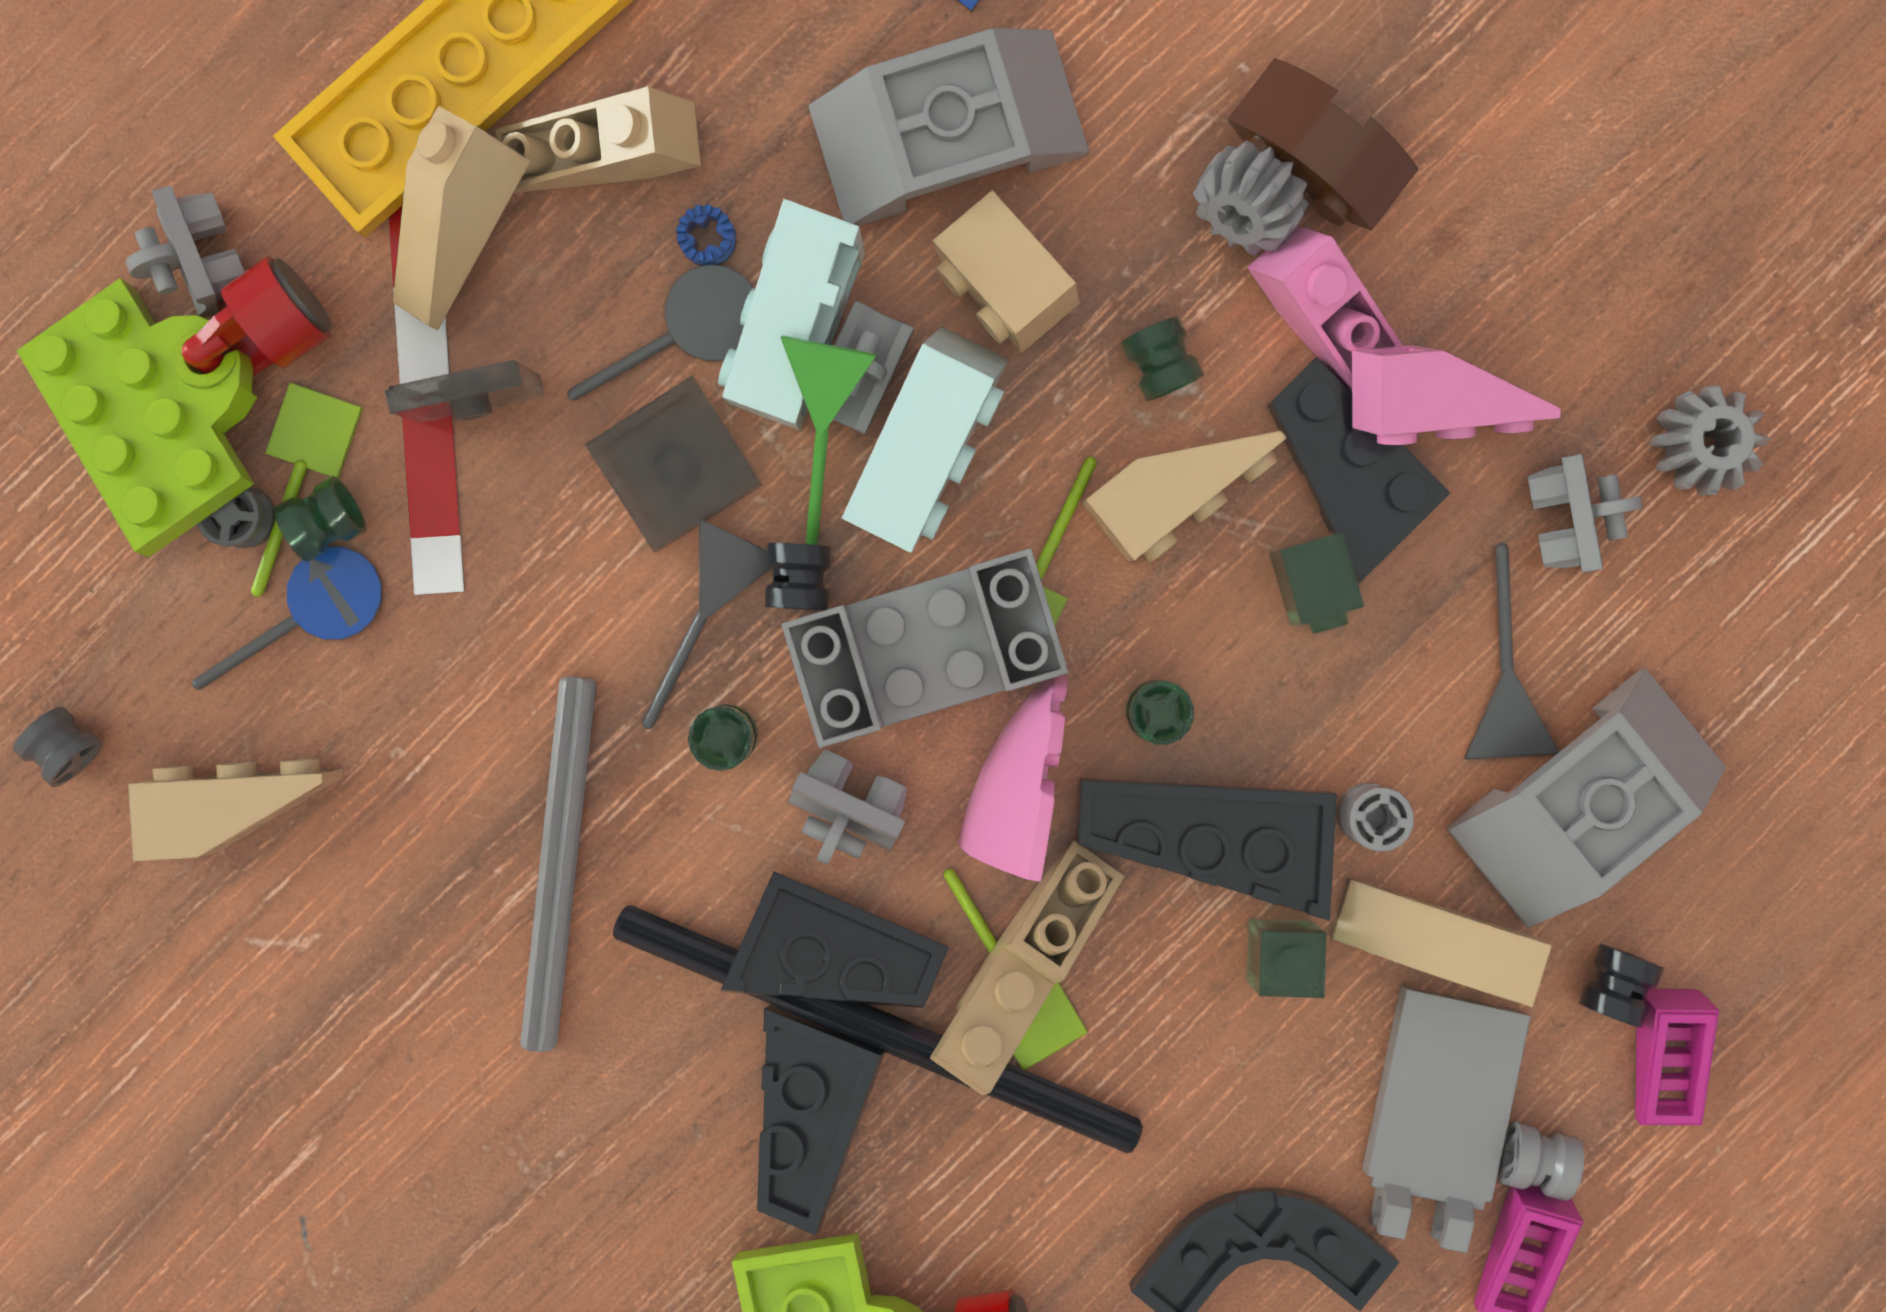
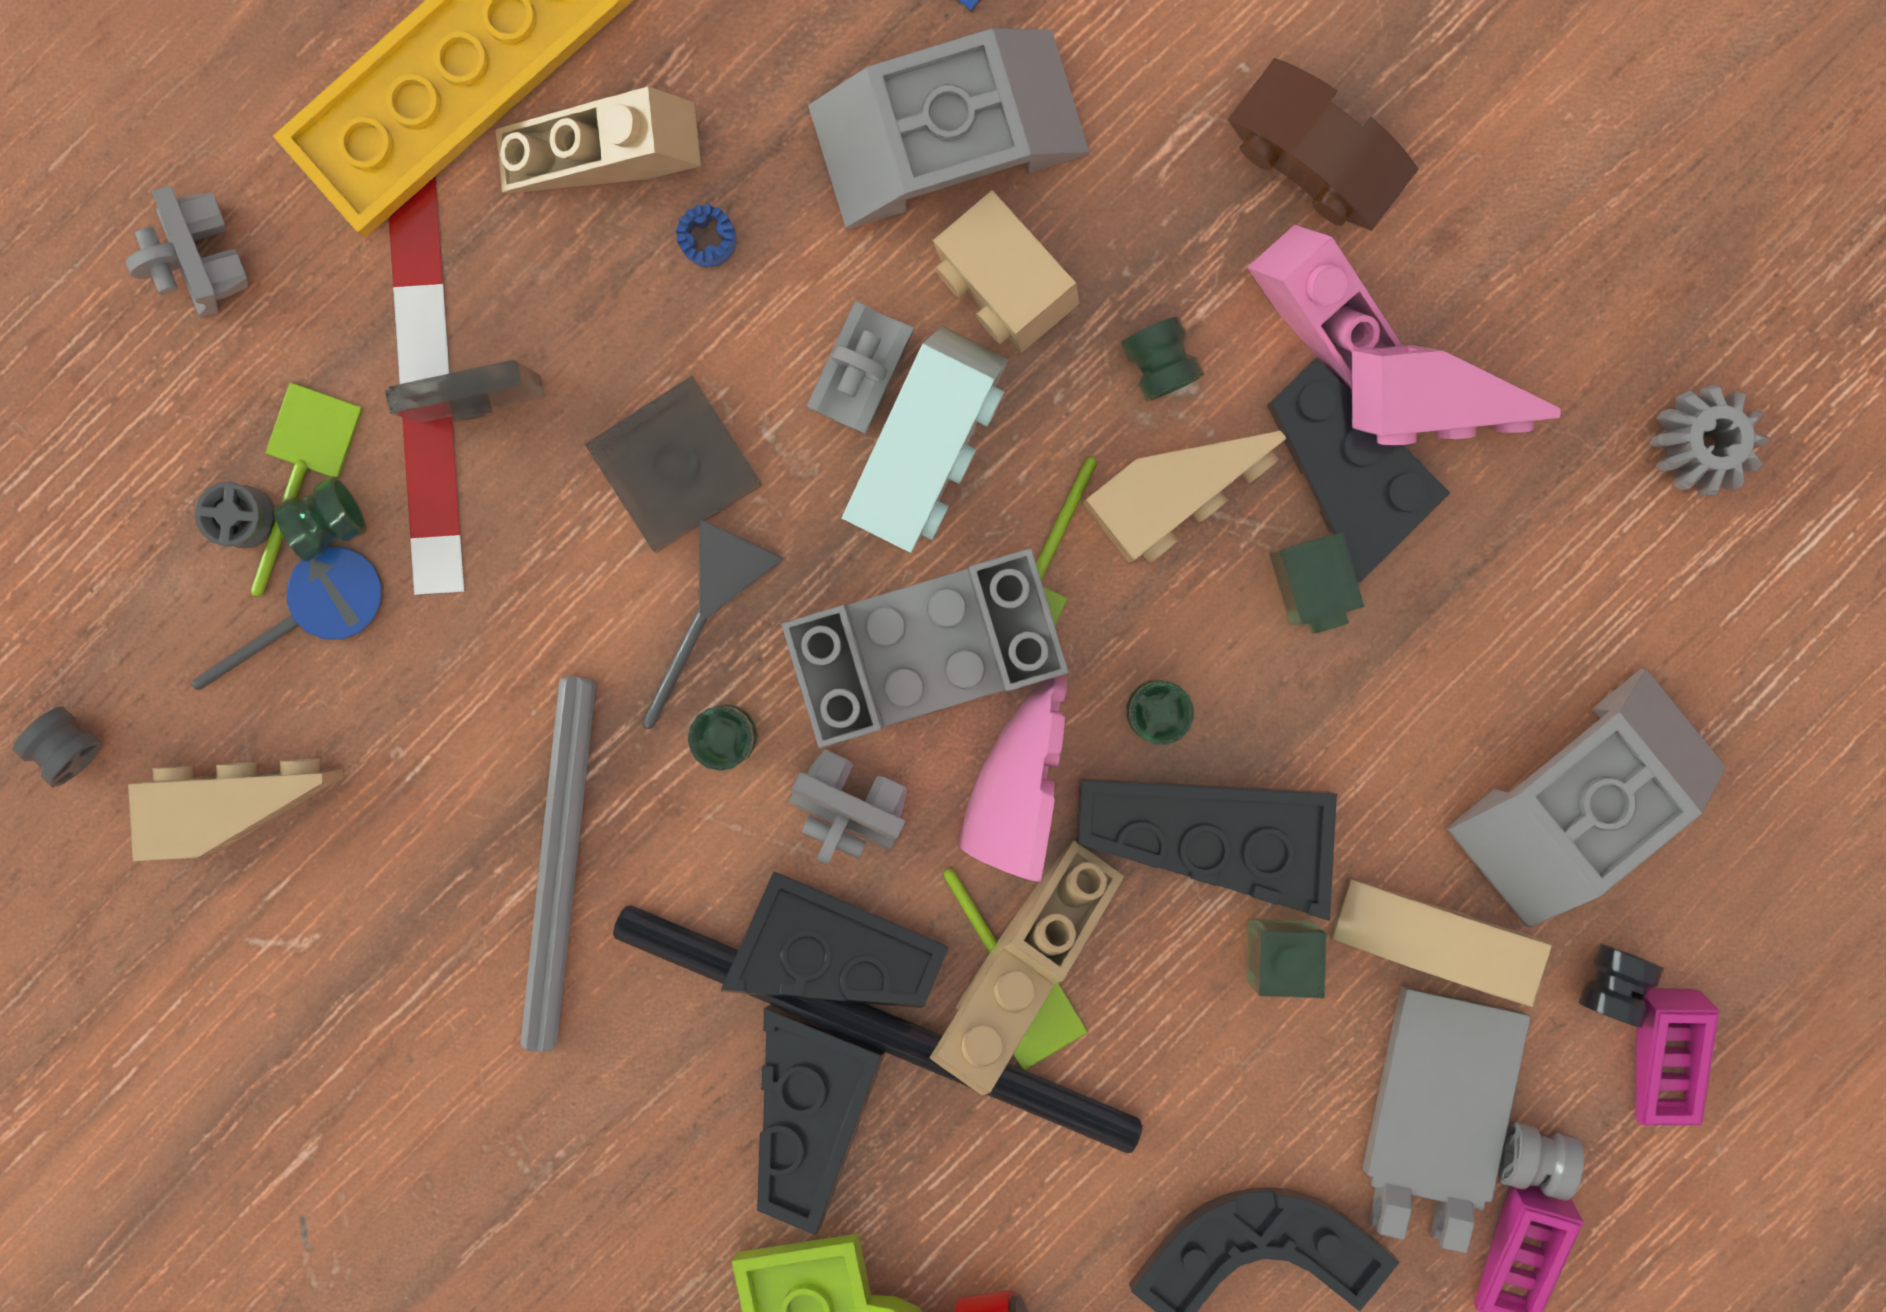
(155, 398): lime plate -> none
(450, 206): tan slope -> none
(700, 317): dark grey piece -> none
(798, 576): black wheel -> none
(799, 295): light aqua wedge -> none
(826, 381): bright green piece -> none
(1250, 198): light grey gear -> none
(1361, 814): light grey wheel -> none
(1510, 720): dark grey piece -> none
(1569, 485): light grey hips -> none

